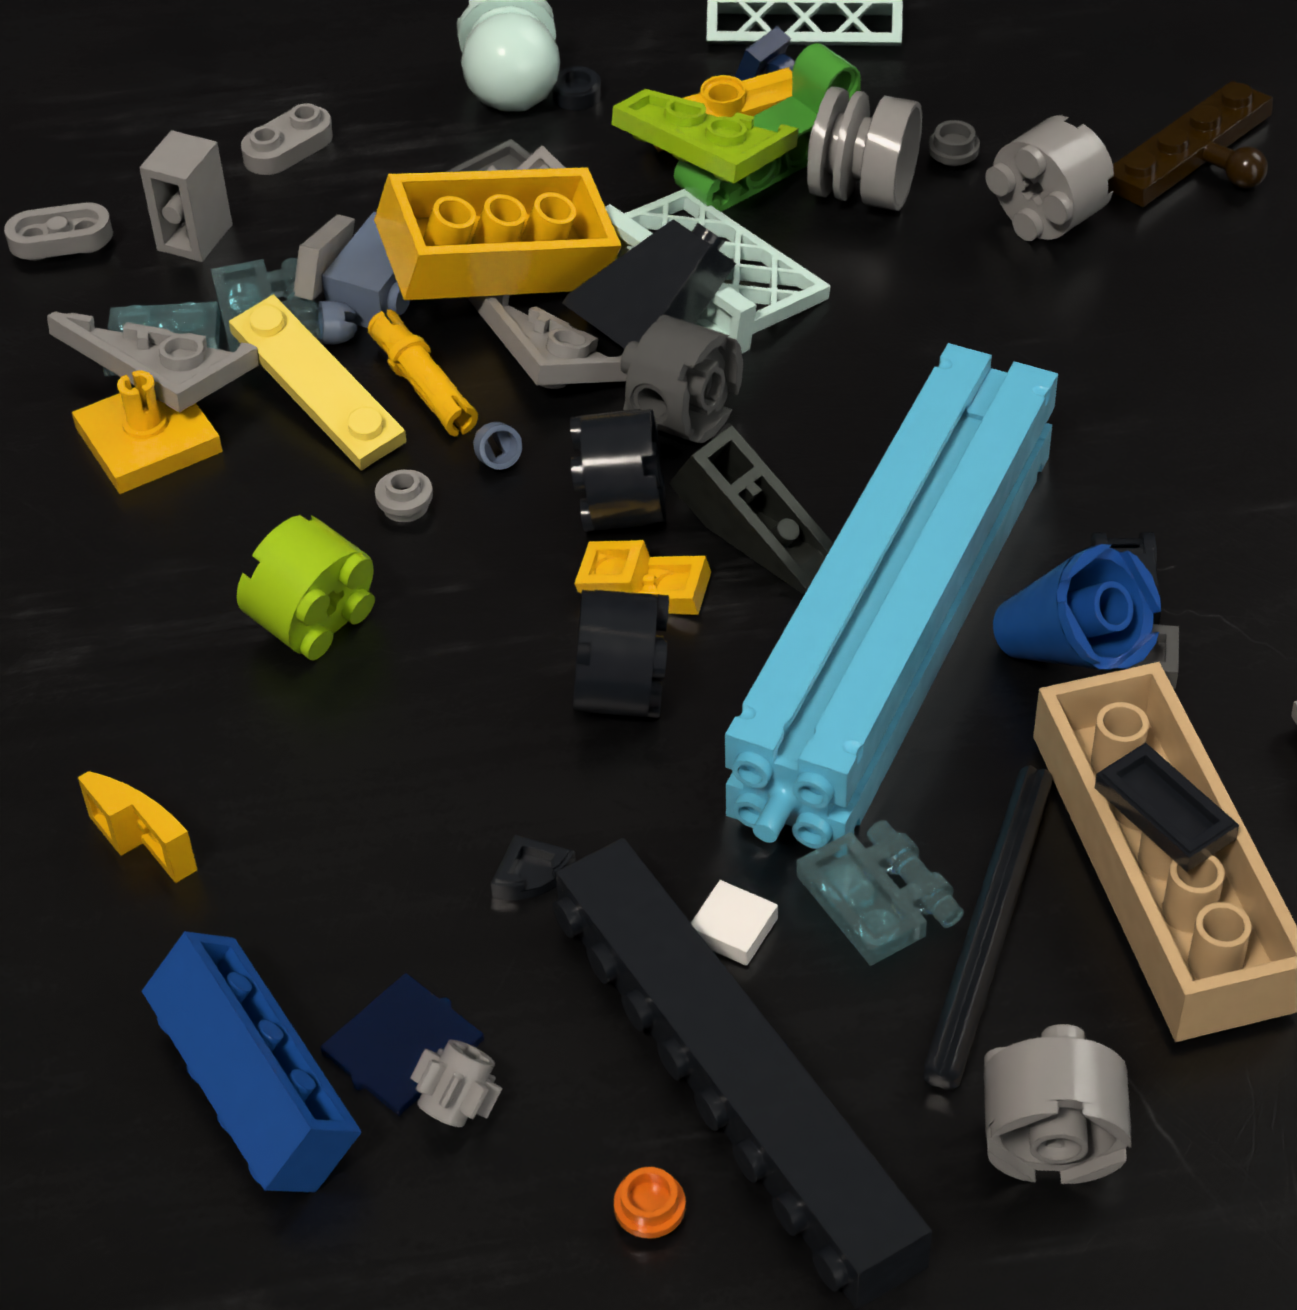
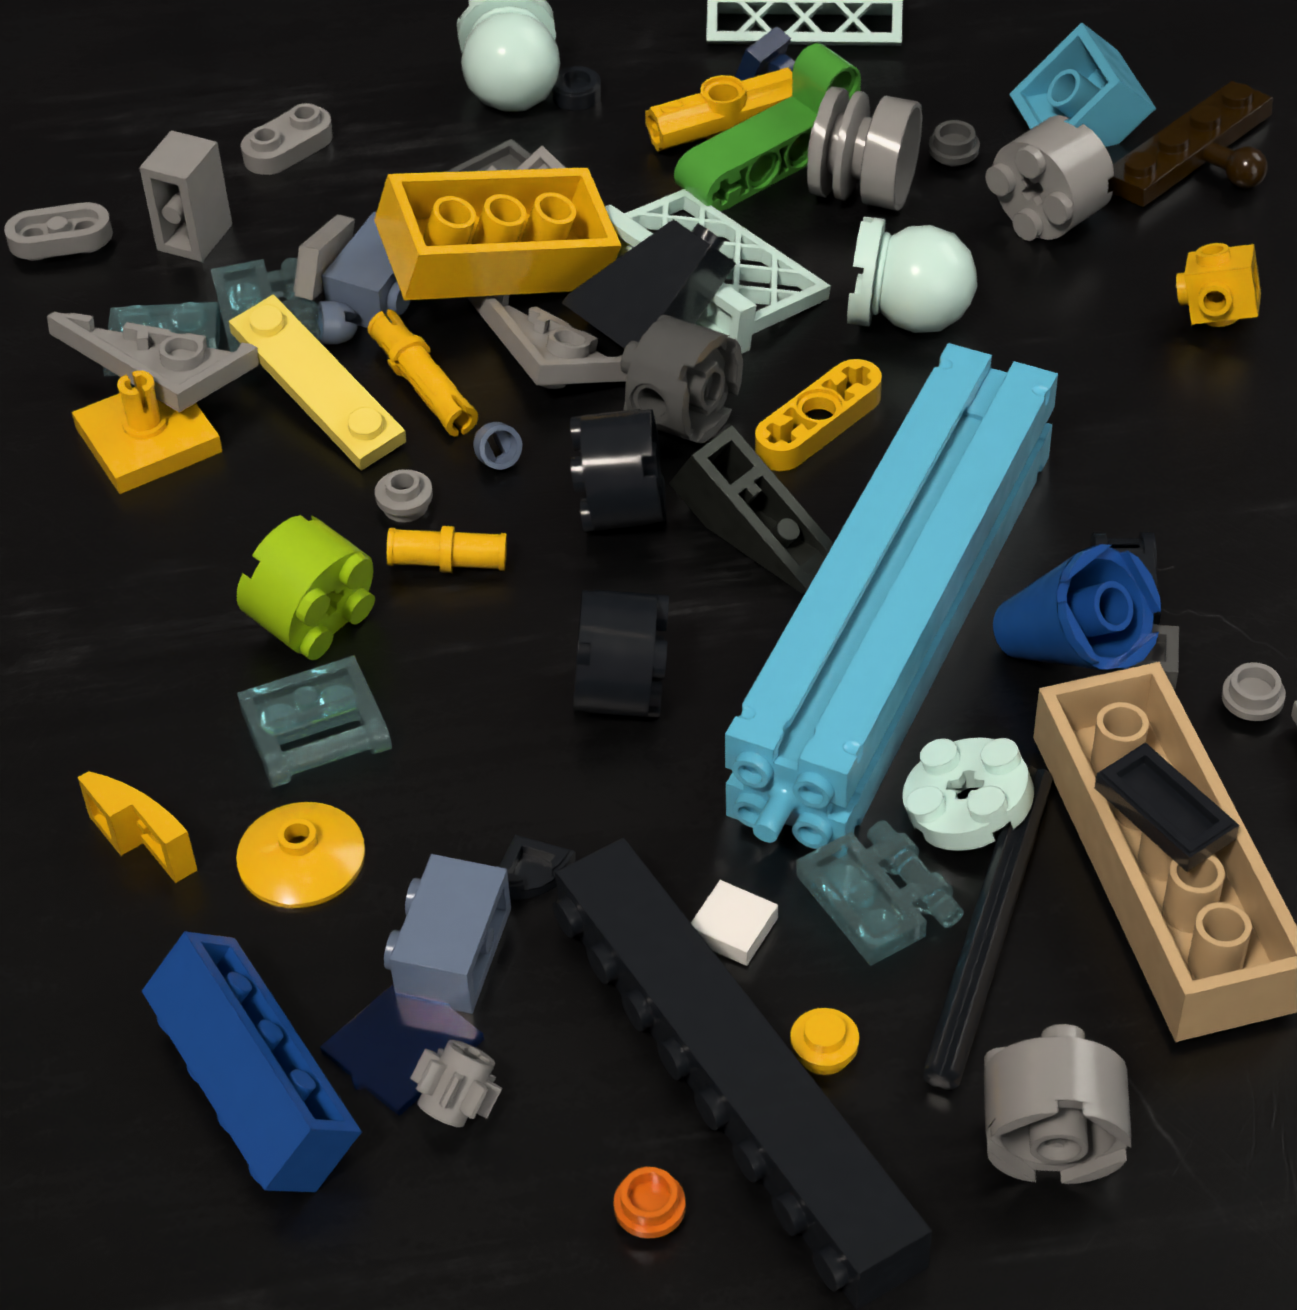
(303, 872): none -> yellow dish
(309, 705): none -> clear light blue plate
(446, 549): none -> yellow pin
(449, 931): none -> sand blue brick
(630, 568): yellow slope -> none
(720, 145): lime wing -> none
(809, 434): none -> yellow beam
(824, 1040): none -> yellow plate
(914, 278): none -> light aqua tile
(949, 768): none -> light aqua plate
(1088, 84): none -> medium azure slope
(1220, 284): none -> yellow brick
(1254, 692): none -> light grey plate

